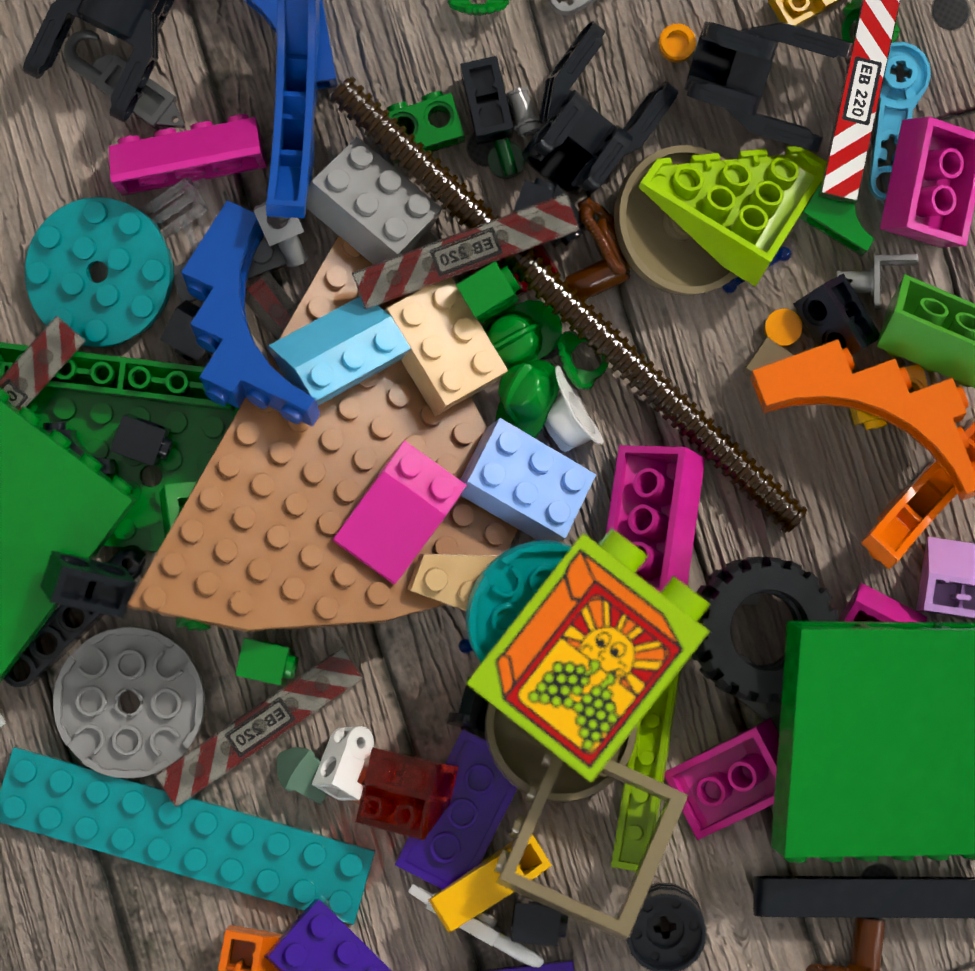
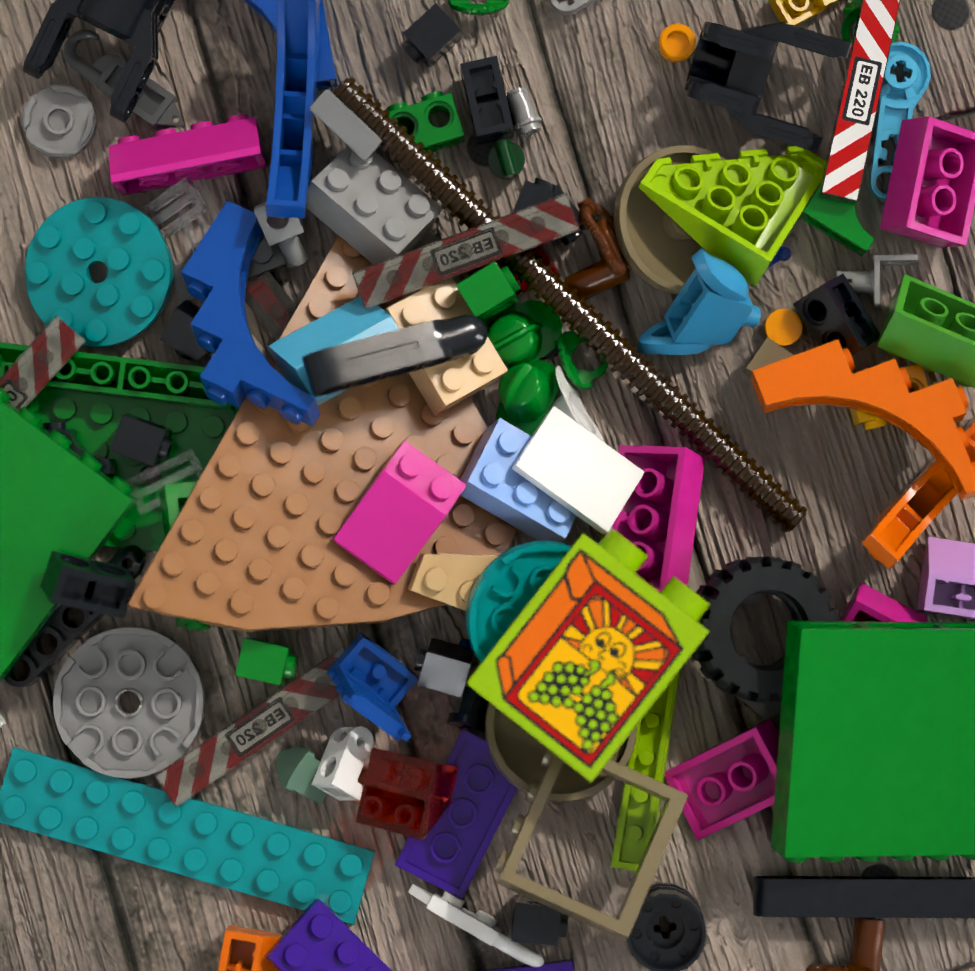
(59, 121): none -> light grey tile
(158, 469): none -> clear tile
(346, 124): none -> light grey slope
(373, 684): none -> blue plate
(393, 353): none -> piece
(431, 36): none -> black brick
(444, 667): none -> brick
(478, 887): yellow slope -> none
(575, 141): black piece -> none
(578, 470): none -> white tile
(704, 312): none -> dark azure torso

